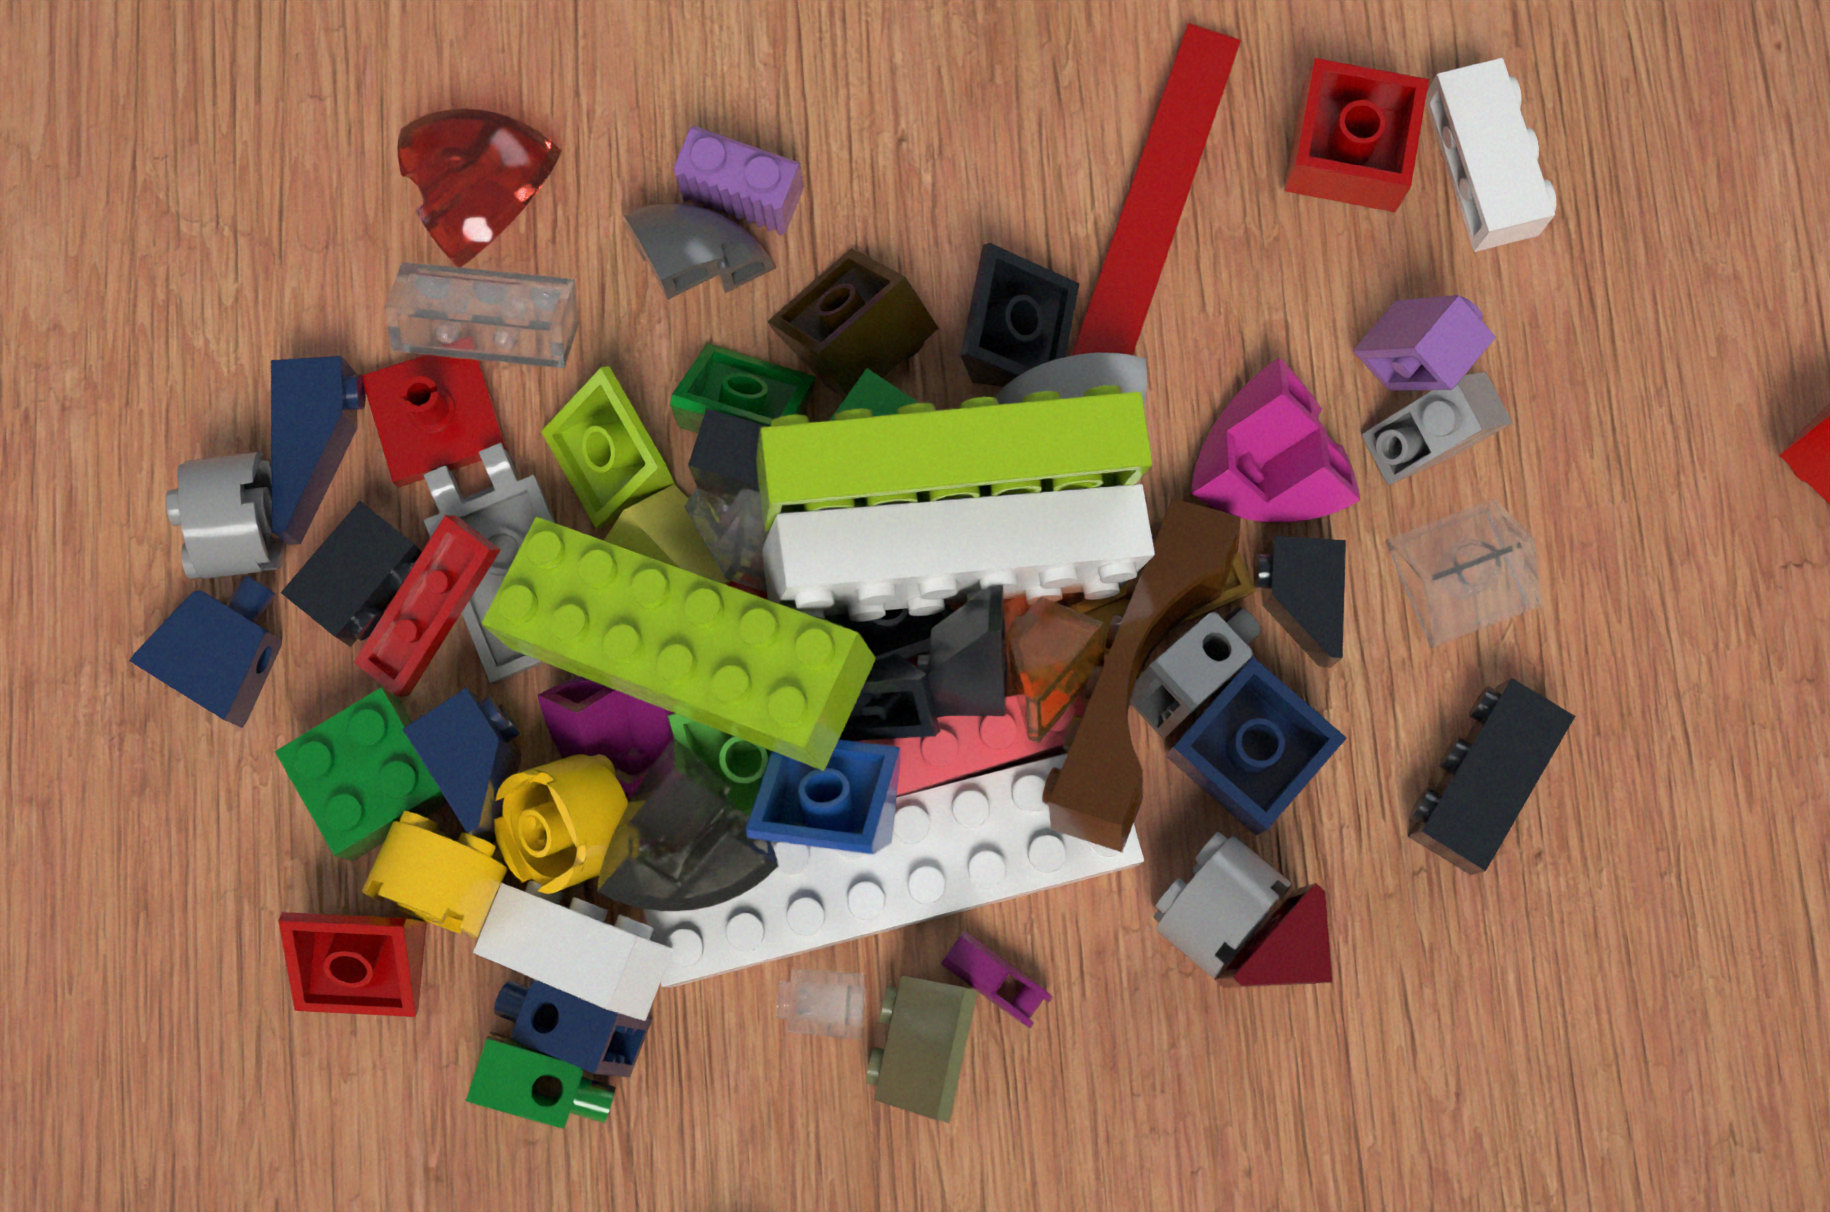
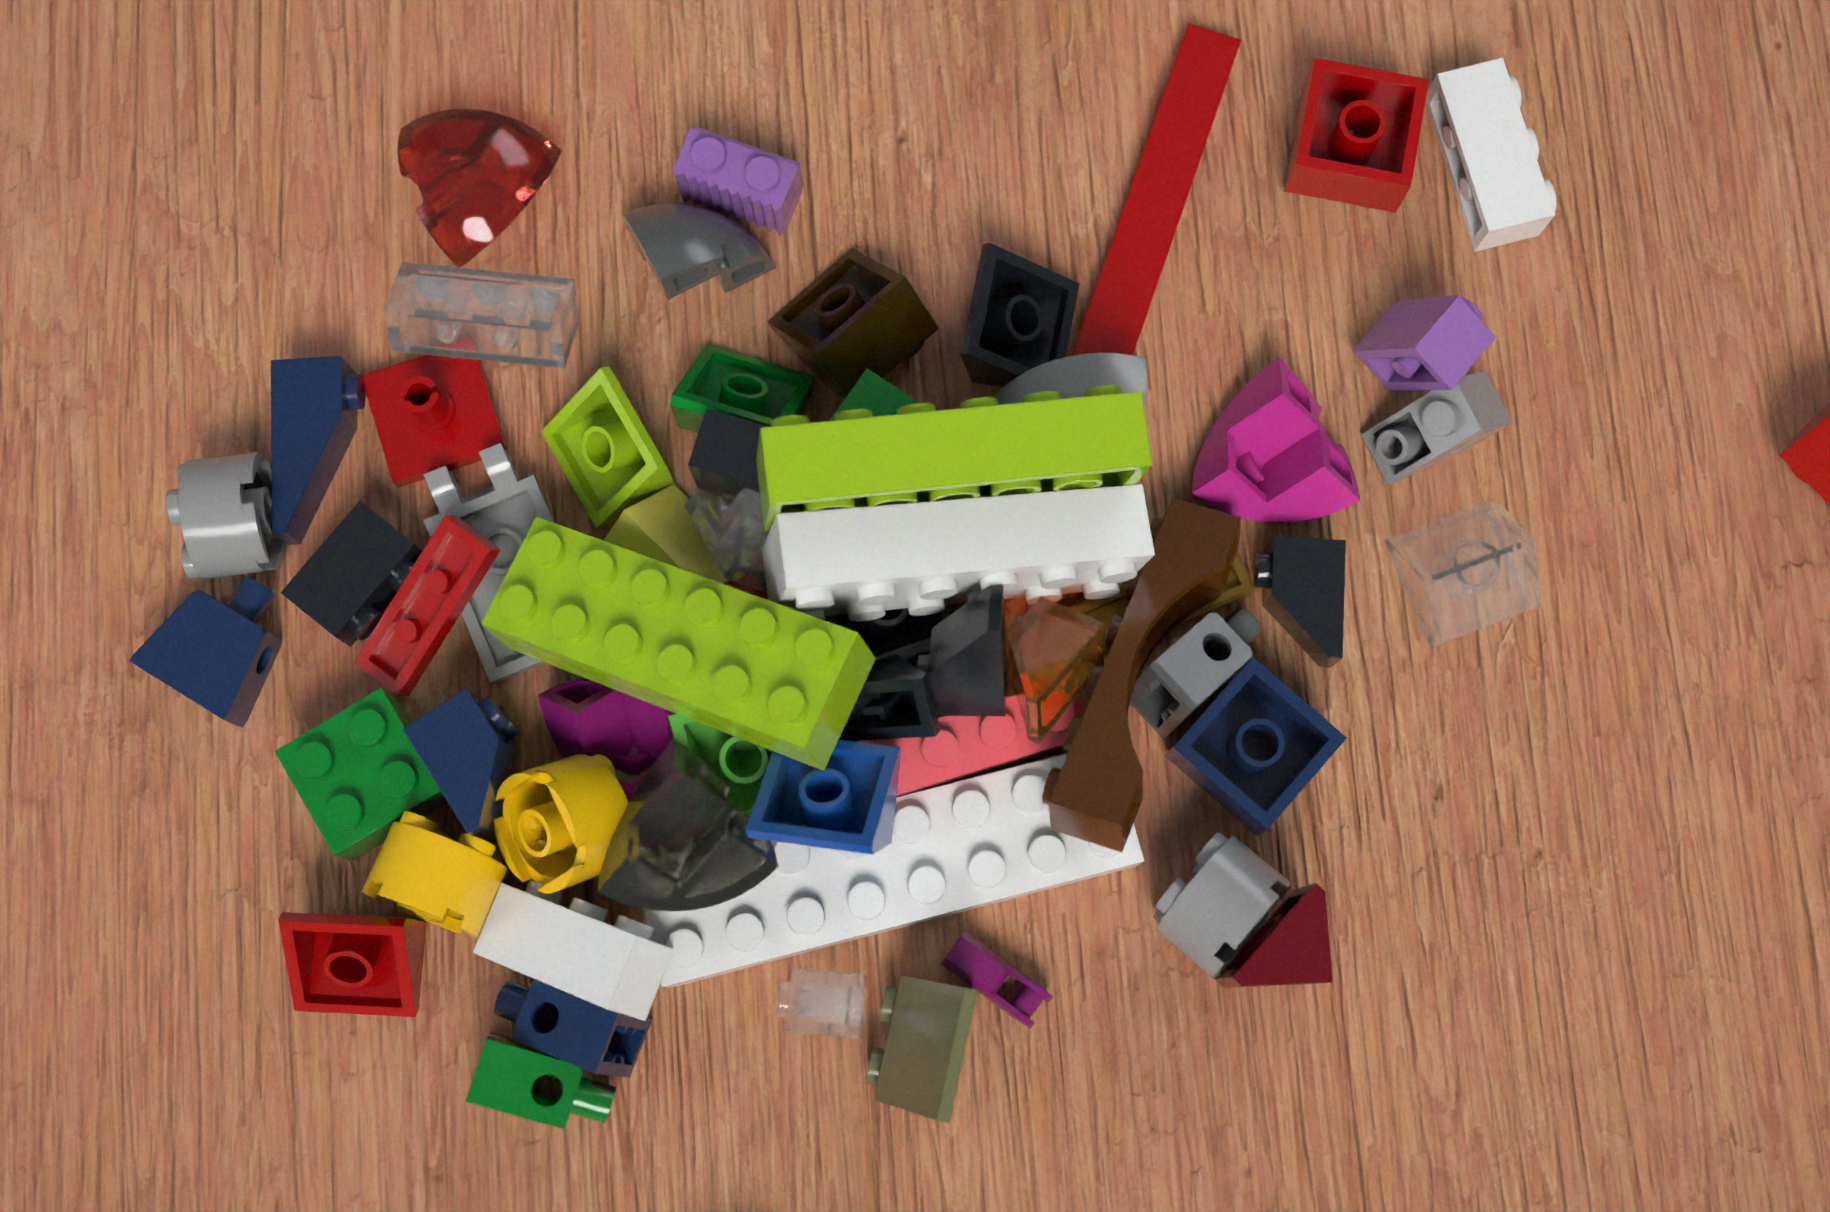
(1489, 775): black brick -> none

